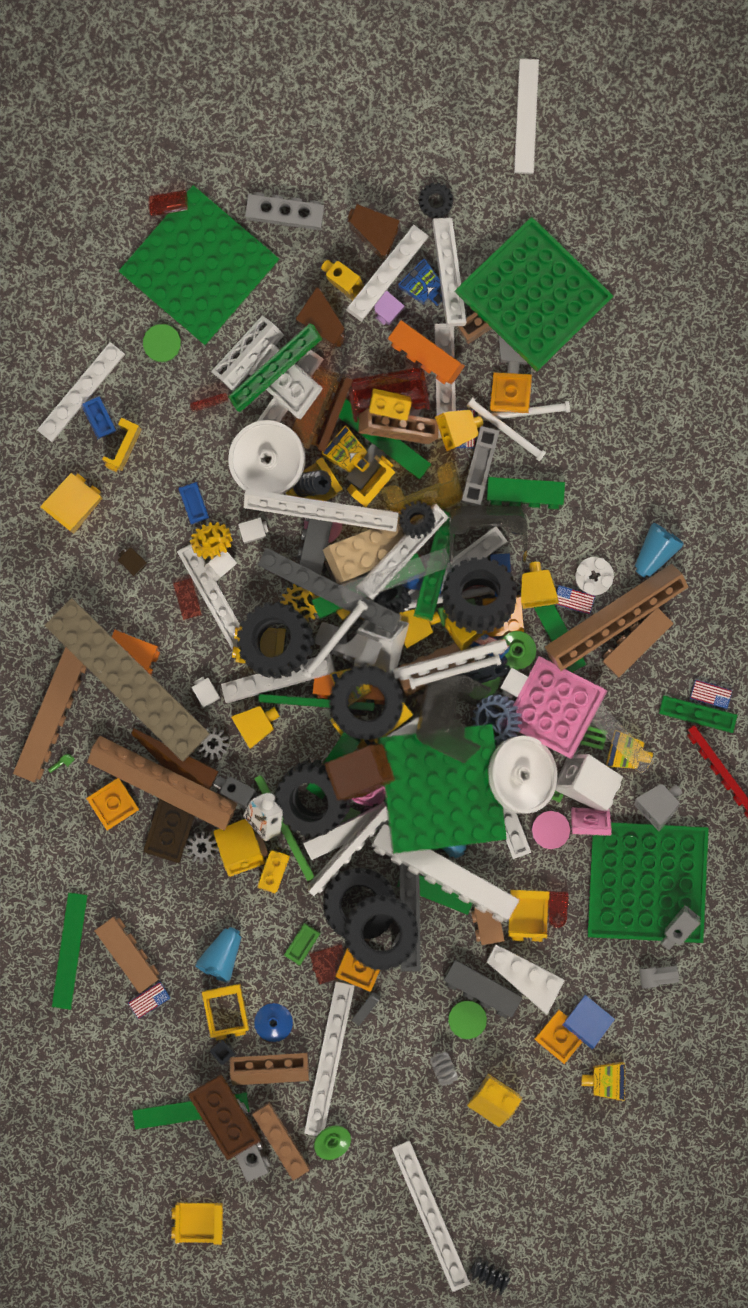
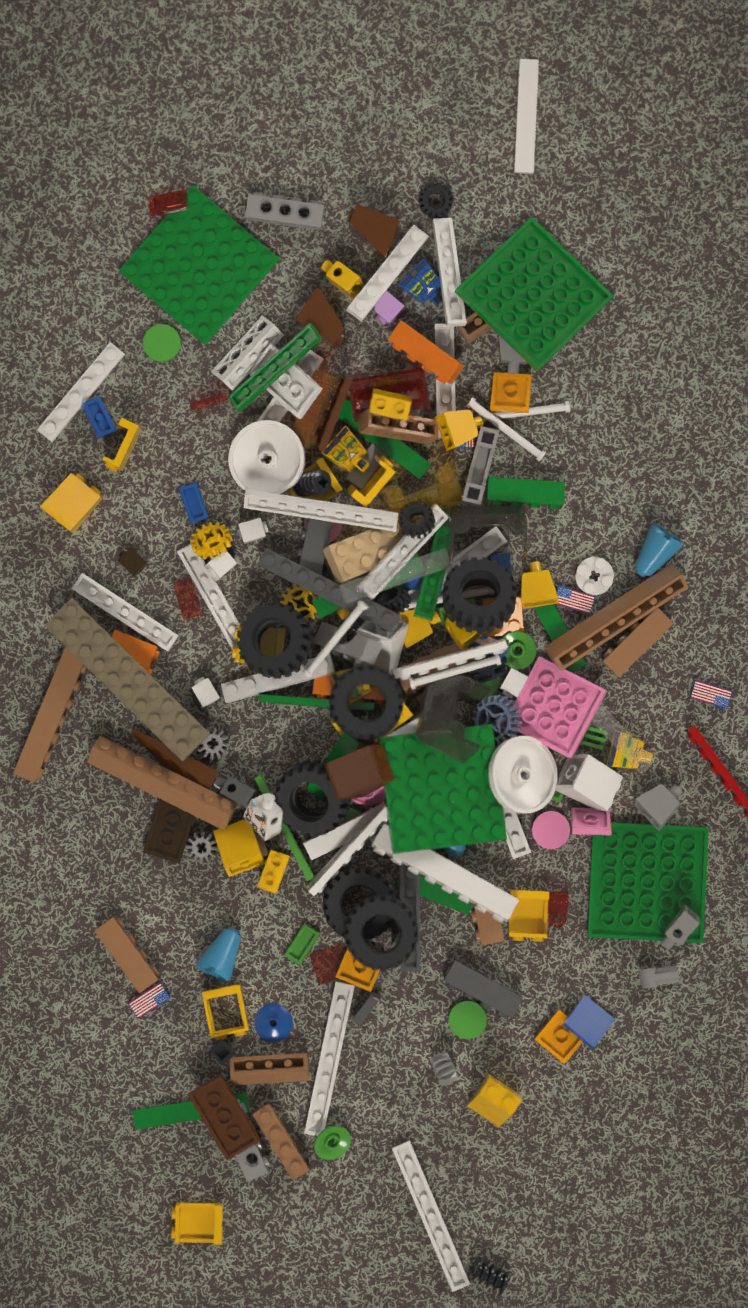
(67, 759): bright green hand -> none
(69, 951): green tile -> none
(112, 804): light orange plate -> none
(125, 612): none -> white plate
(255, 724): yellow torso -> none
(531, 980): white wedge -> none
(607, 1080): yellow torso -> none
(698, 714): green tile -> none

